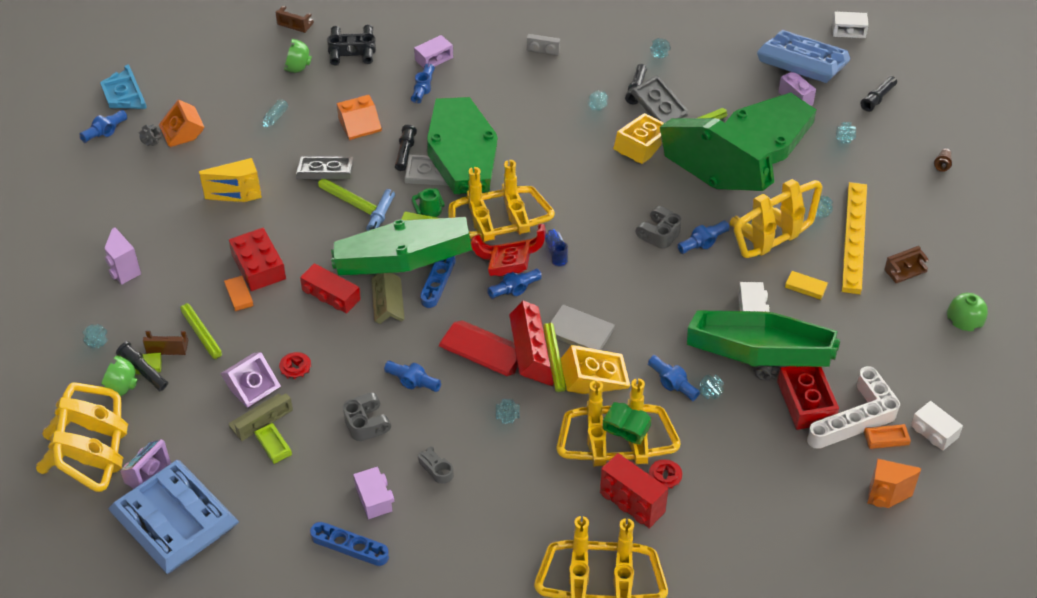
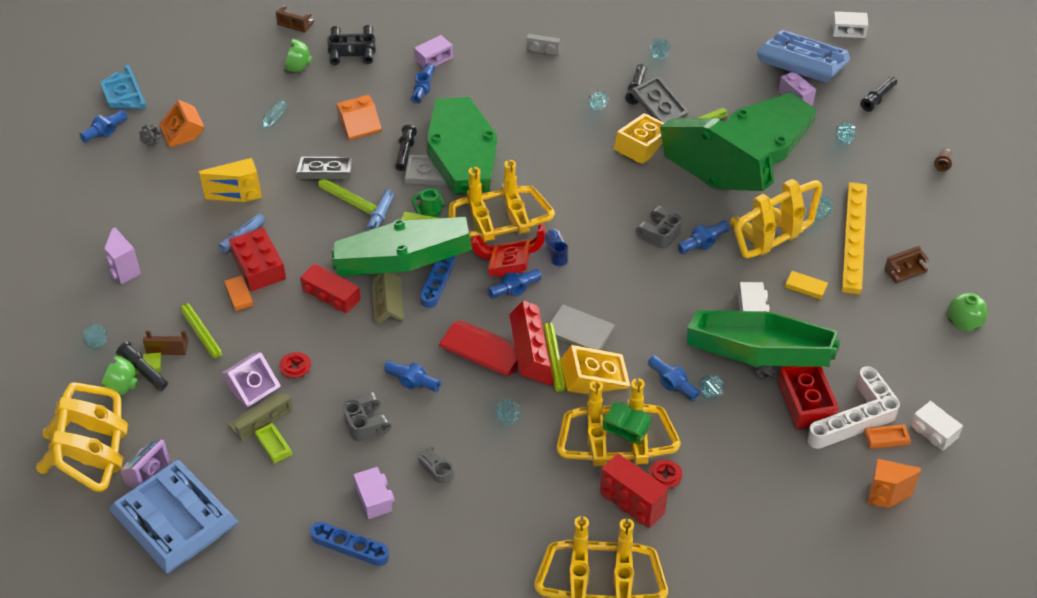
(249, 226): none -> medium blue pin

